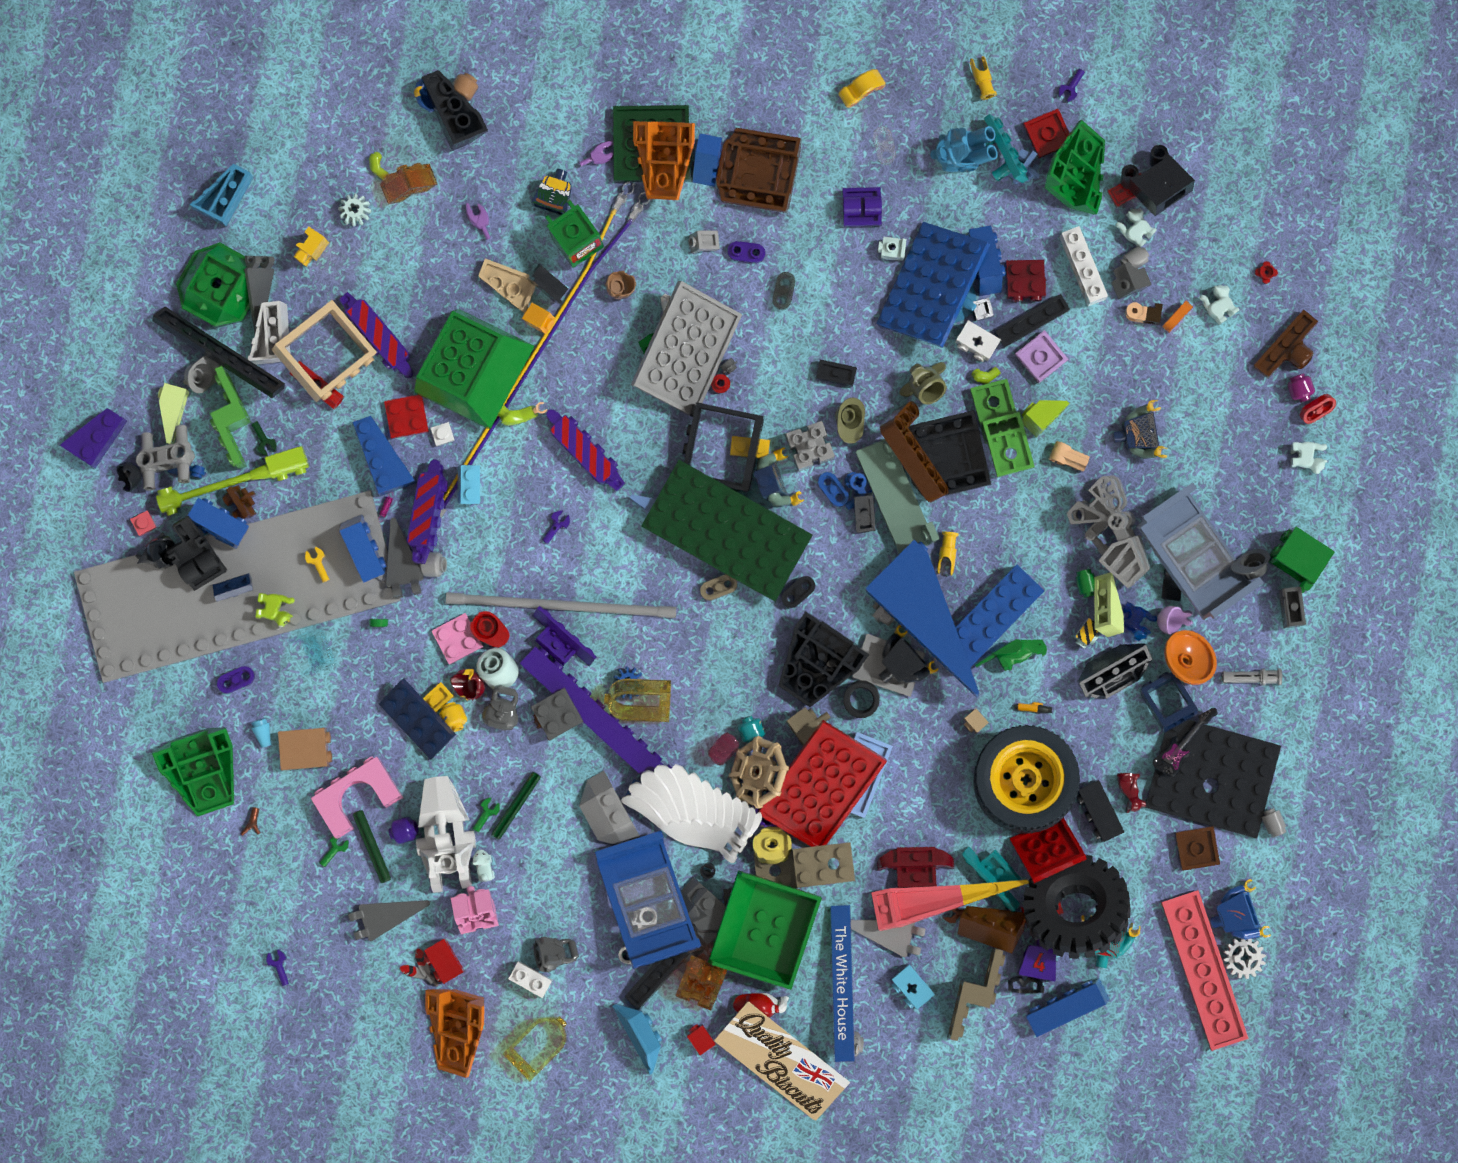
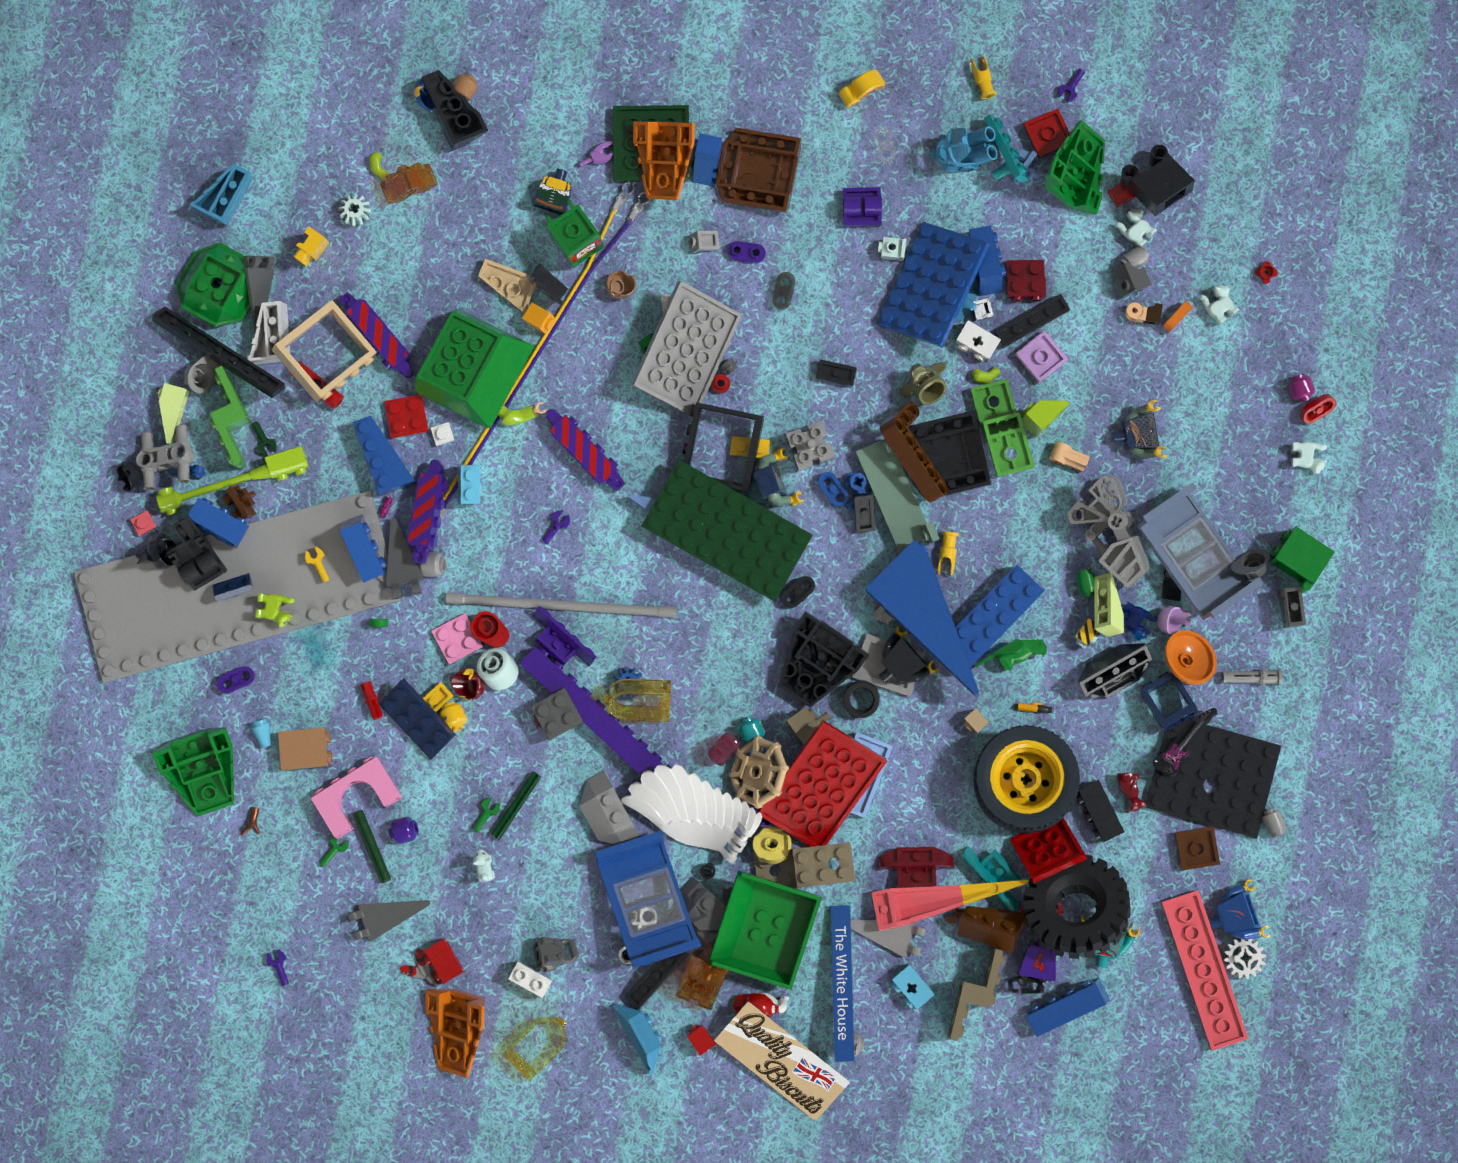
(95, 437): dark purple wedge -> none
(371, 700): none -> red axle
(438, 806): white piece -> none
(474, 910): bright pink brick -> none
(479, 221): medium lavender hand -> none
(500, 711): dark grey piece -> none
(718, 586): dark tan plate -> none
(850, 420): olive piece -> none
(1083, 266): white brick -> none
(1289, 346): reddish brown plate -> none

